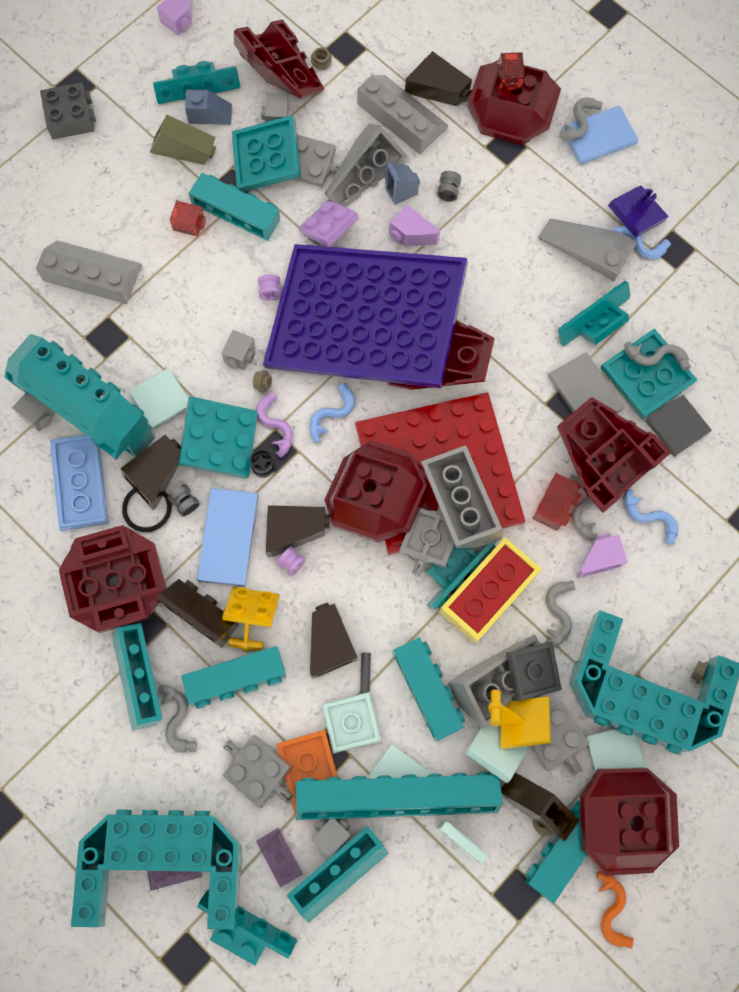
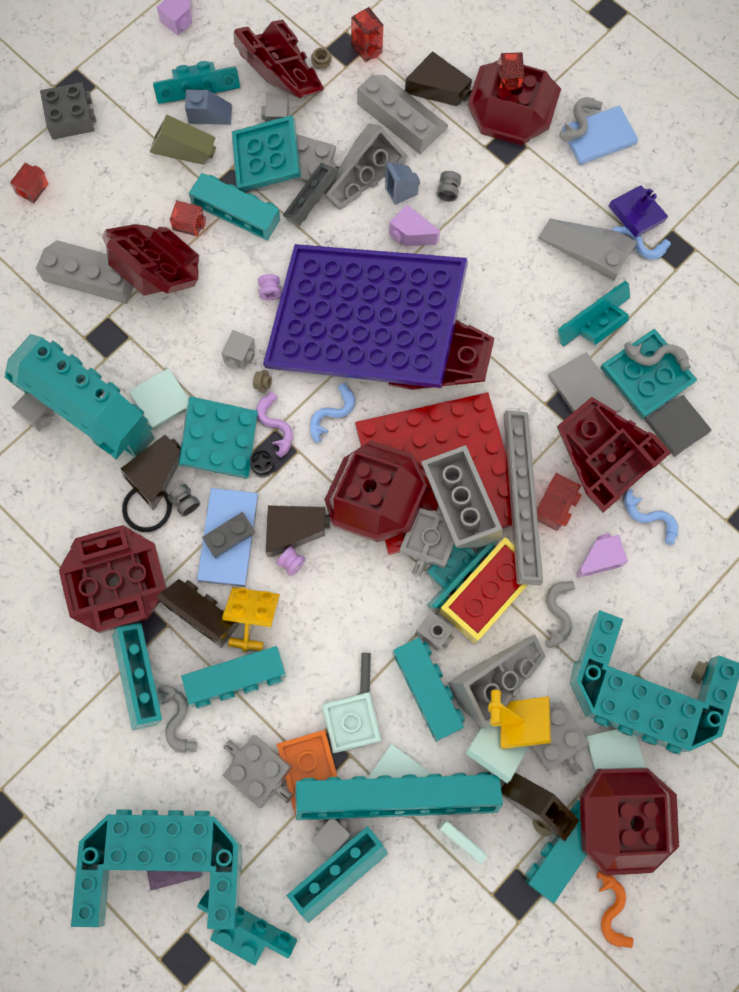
(29, 182): none -> clear red brick
(78, 483): light blue tile -> none
(151, 258): none -> dark red piece
(228, 535): none -> dark grey plate
(279, 857): clear purple plate -> none
(310, 194): none -> dark grey plate
(328, 223): lavender plate -> none
(329, 641): dark brown slope -> none
(367, 34): none -> clear red brick
(435, 631): none -> light grey brick
(522, 499): none -> light grey tile
(533, 671): dark grey tile -> none
(585, 530): light grey animal -> none

